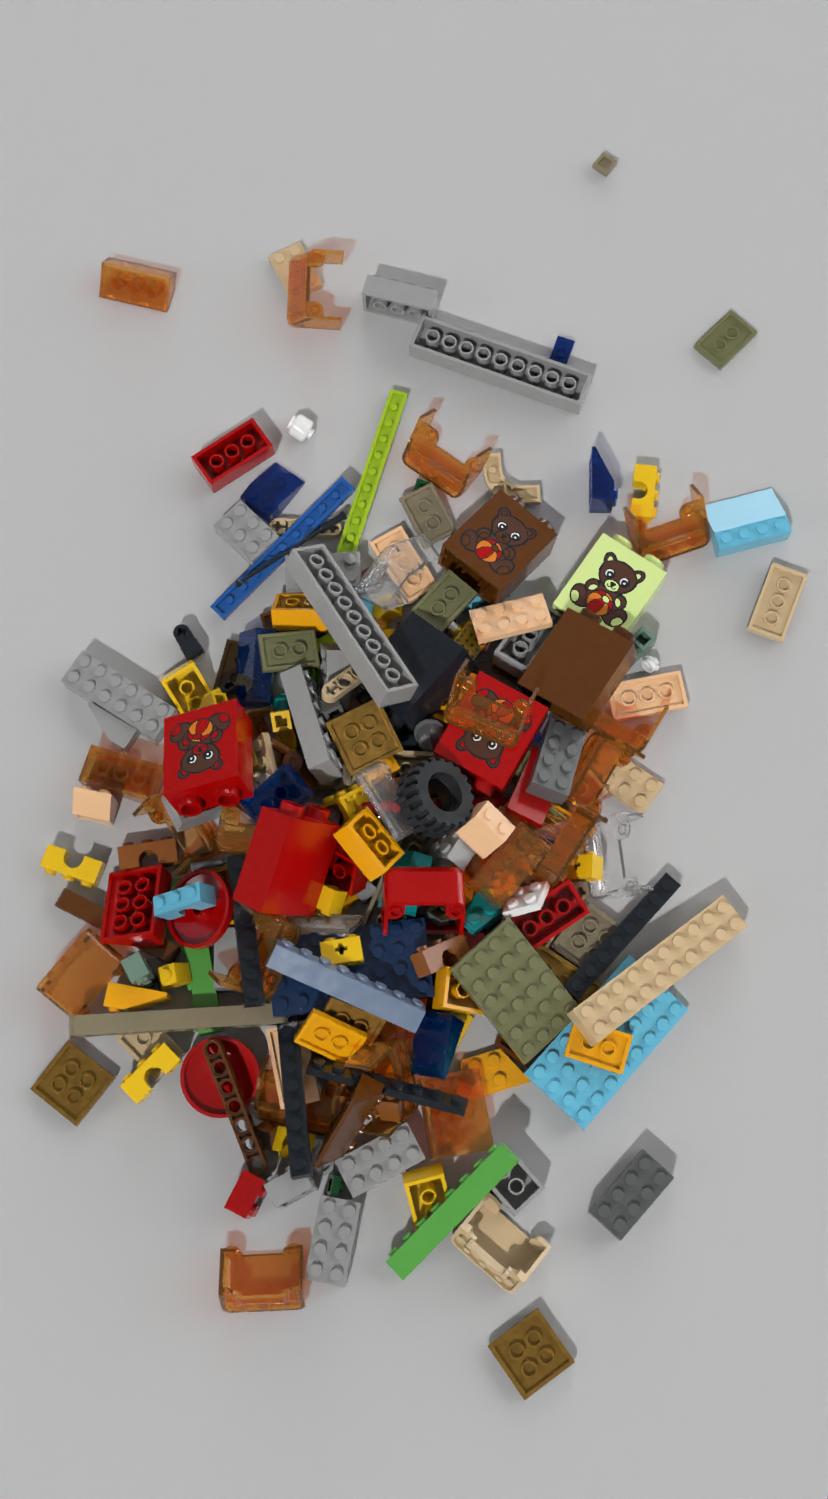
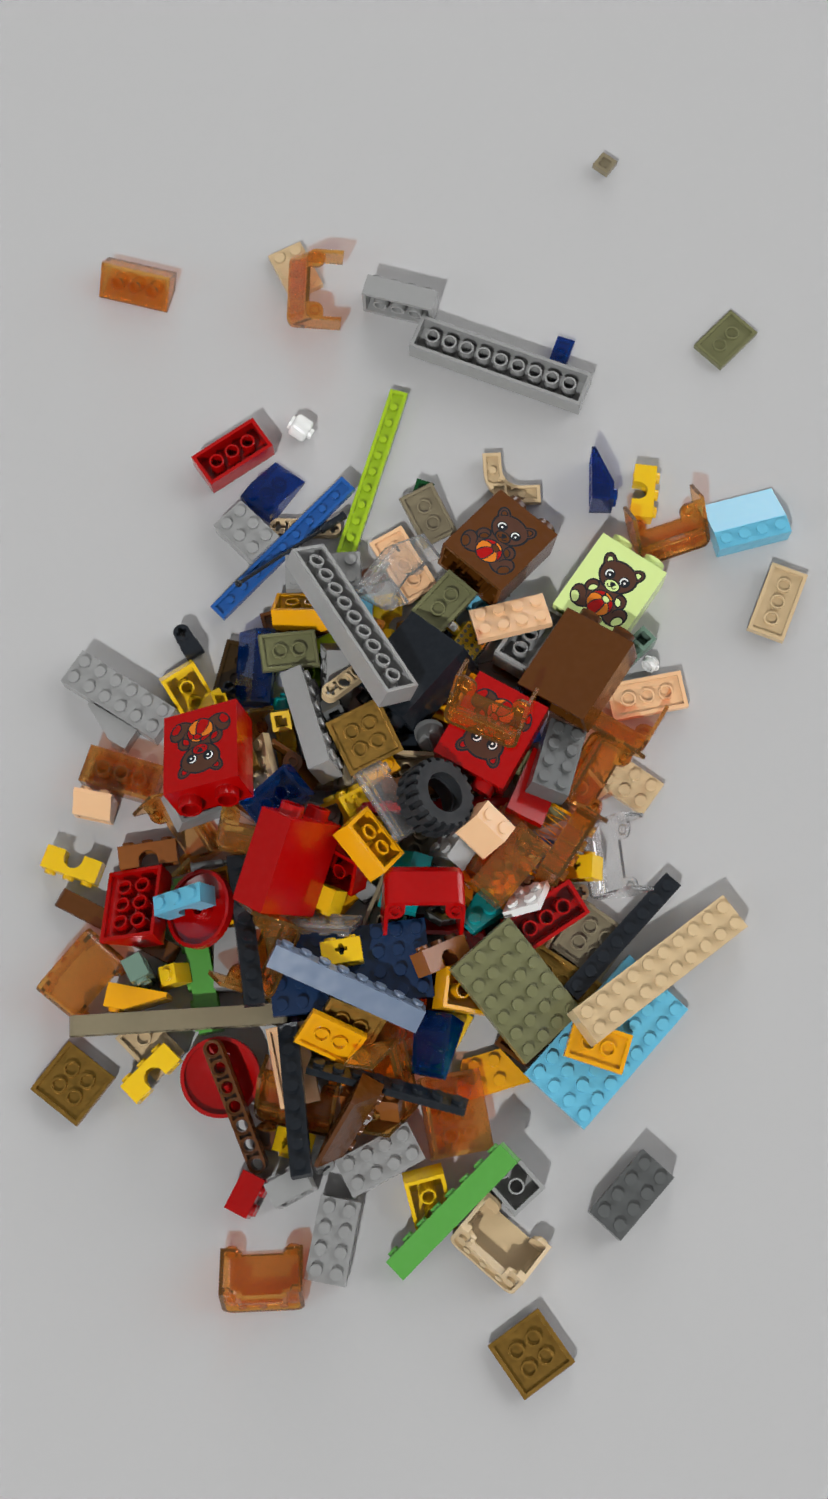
(335, 1185): dark green plate -> none
(437, 465): clear orange windscreen -> none

